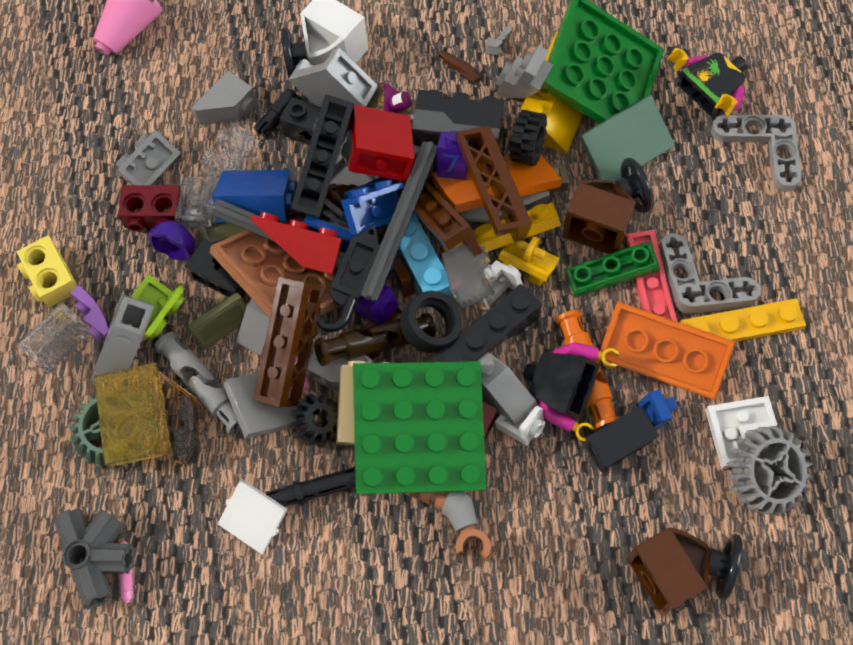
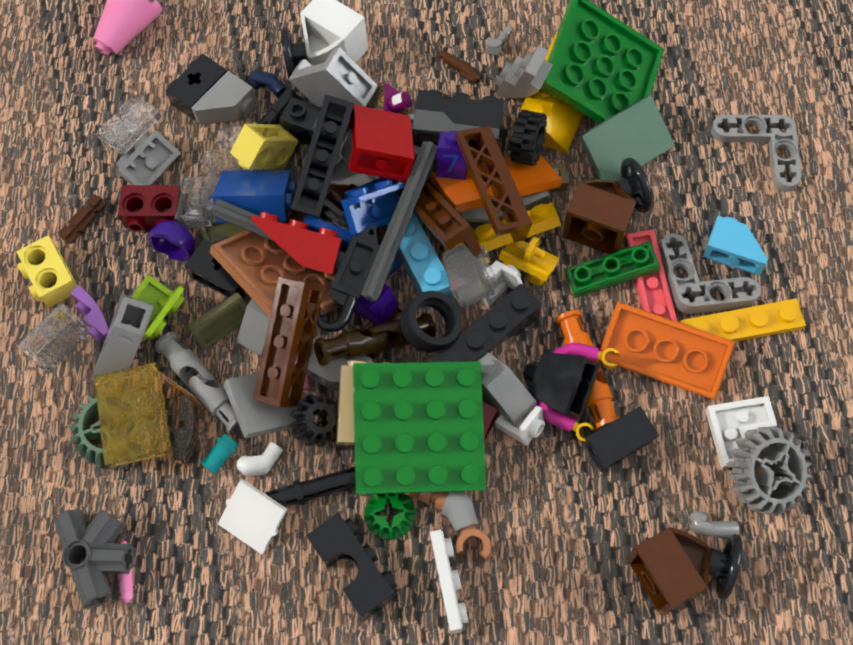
(82, 219): none -> reddish brown axle
(128, 124): none -> clear bracket
(194, 83): none -> black brick
(219, 453): none -> teal pin
(259, 464): none -> white arm
(263, 147): none -> light yellow brick
(268, 79): none -> dark blue arm
(338, 541): none -> black arch
(401, 522): none -> green gear
(403, 277): reddish brown tile -> none
(449, 581): none -> white tile
(657, 408): blue tile -> none
(711, 80): torso -> none
(714, 529): none -> light grey arm
(735, 246): none -> medium azure slope

